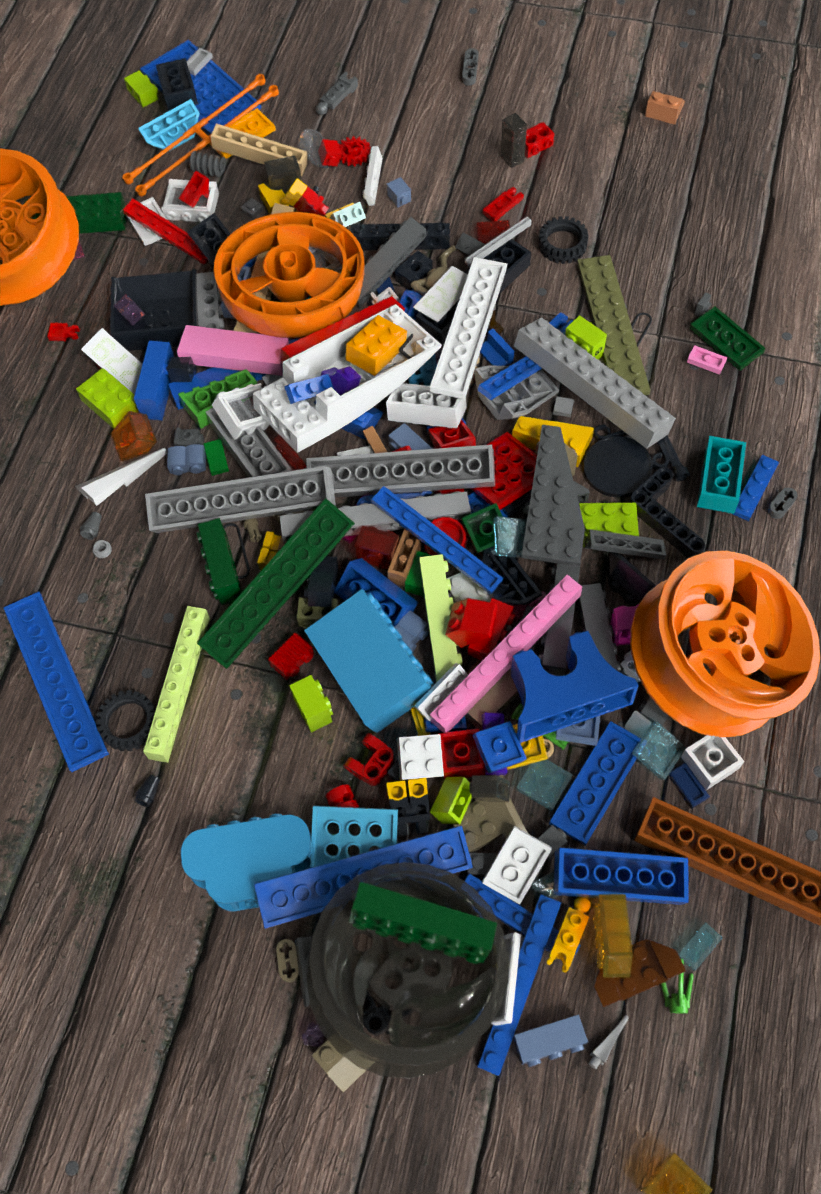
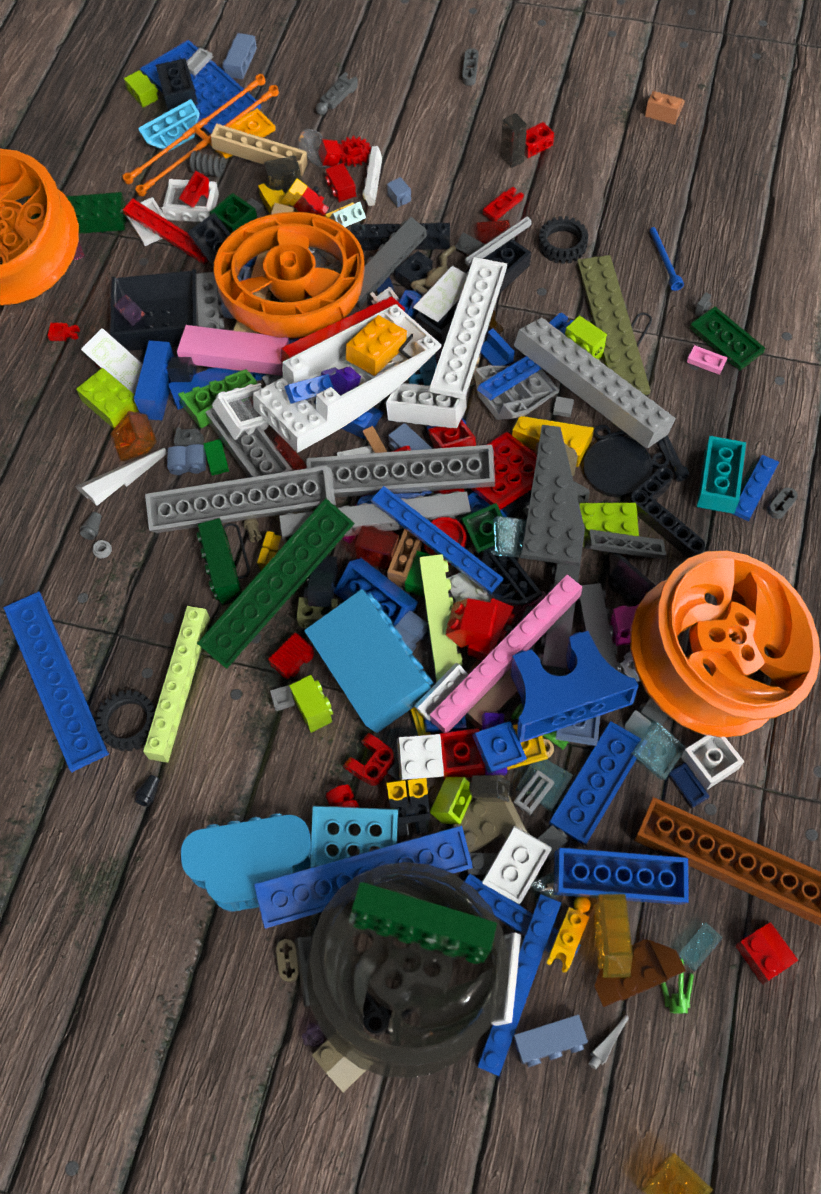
(234, 212): none -> dark green brick
(240, 55): none -> sand blue brick
(282, 698): none -> light grey plate
(340, 182): none -> red brick
(523, 806): none -> light grey tile
(675, 281): none -> blue piece
(766, 953): none -> red slope

